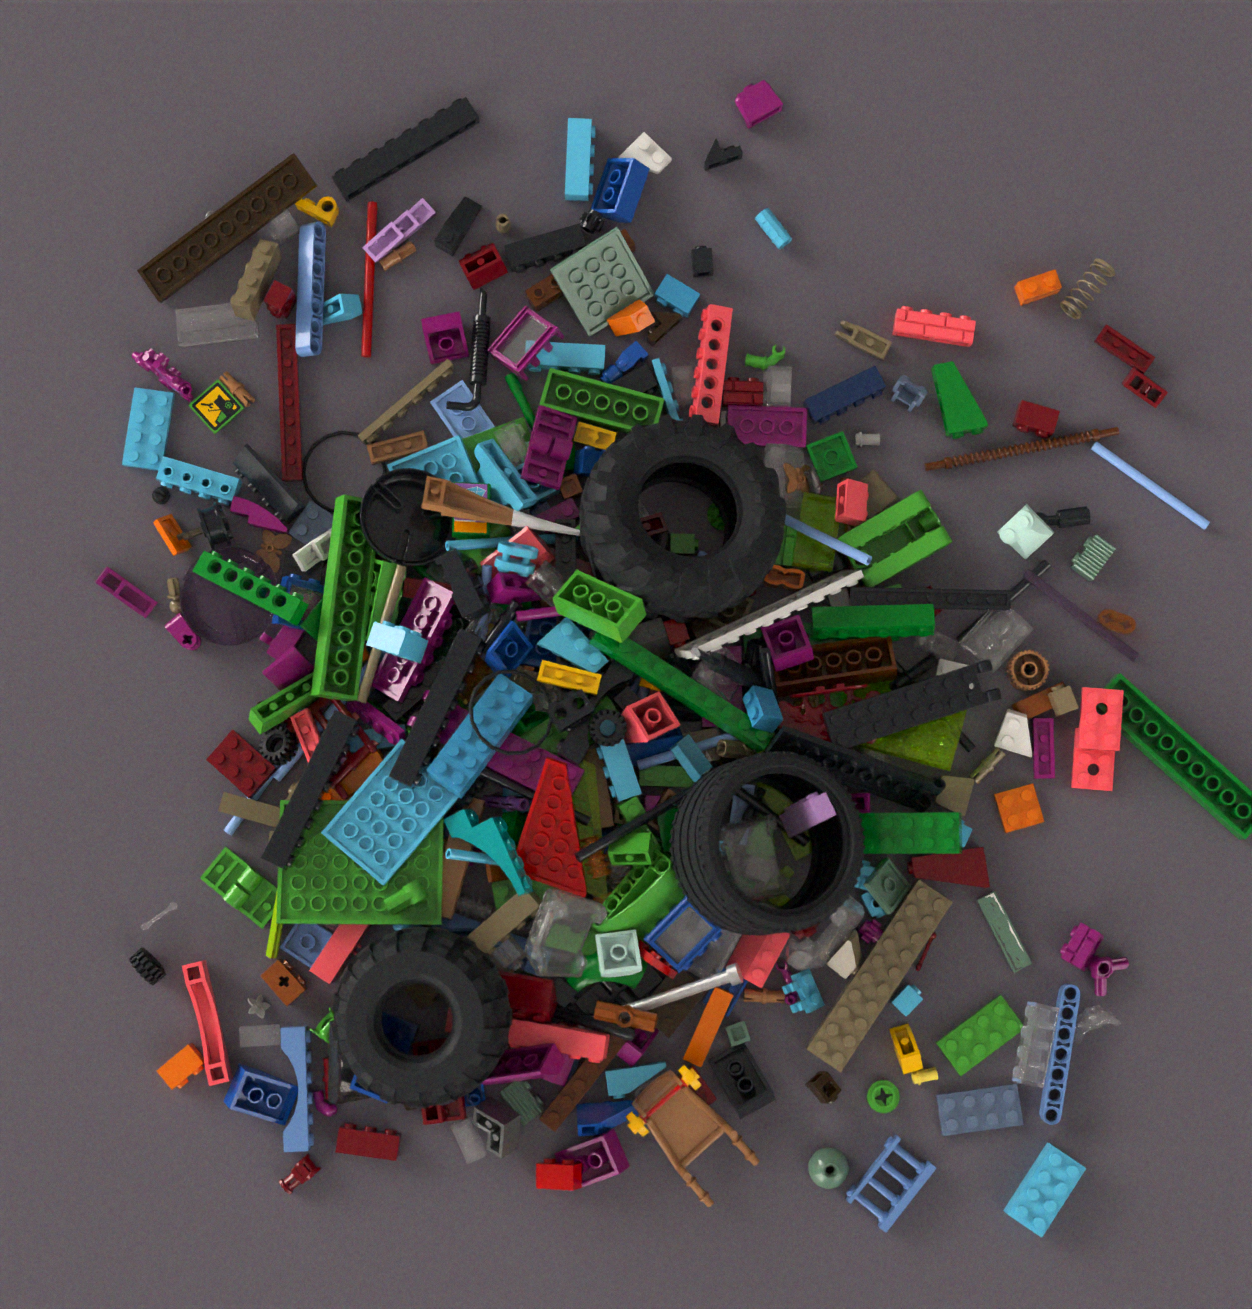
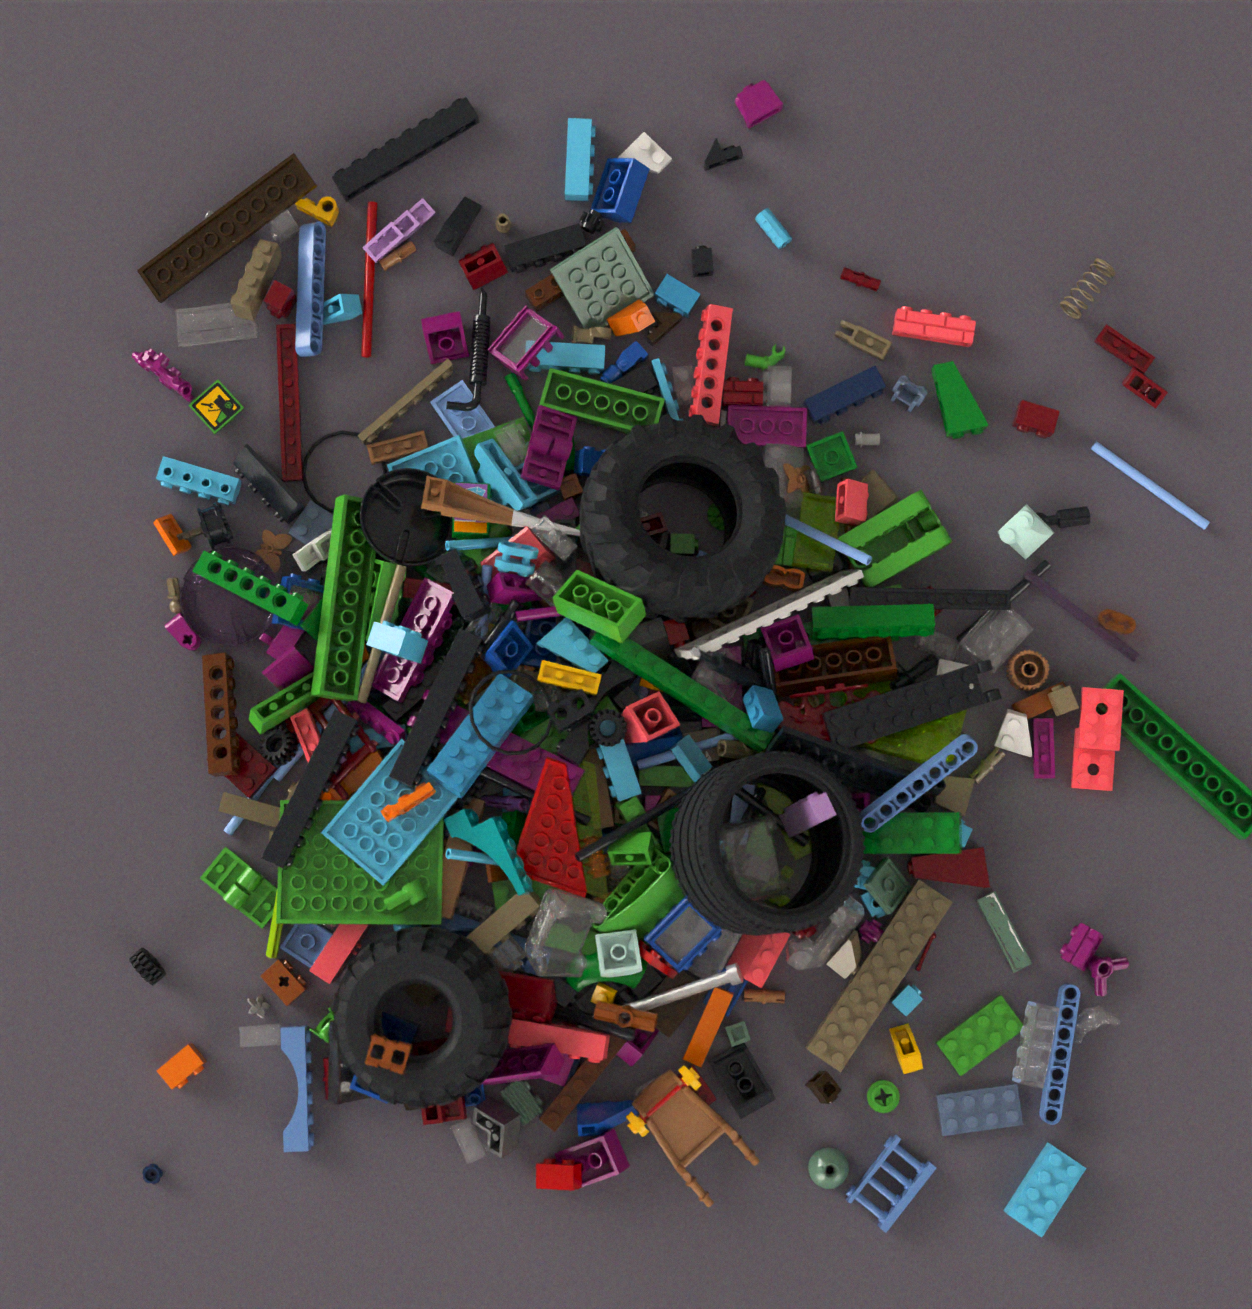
(126, 592): magenta slope -> none
(148, 428): medium azure plate -> none
(148, 1178): none -> dark blue plate
(161, 495): black piece -> none
(172, 906): clear hinge -> none
(204, 1004): coral arch -> none
(212, 665): none -> reddish brown brick
(237, 389): medium nougat pin -> none
(257, 515): magenta slope -> none
(261, 1095): blue slope -> none
(302, 1172): dark red connector -> none
(322, 1106): magenta arm -> none
(368, 1142): dark red brick -> none
(386, 1061): none -> dark orange piece
(408, 802): none -> orange hinge
(554, 537): none -> clear slope
(587, 335): none -> dark tan connector
(594, 436): yellow hinge -> none
(603, 993): none -> yellow plate
(626, 1079): medium azure slope -> none
(791, 997): magenta arm -> none
(807, 990): medium azure plate -> none
(860, 279): none -> dark red pin
(920, 773): none -> medium blue beam
(924, 1075): light yellow pin -> none
(949, 462): reddish brown hose -> none
(1019, 808): orange plate -> none
(1038, 287): orange brick -> none
(1092, 557): sand green brick -> none

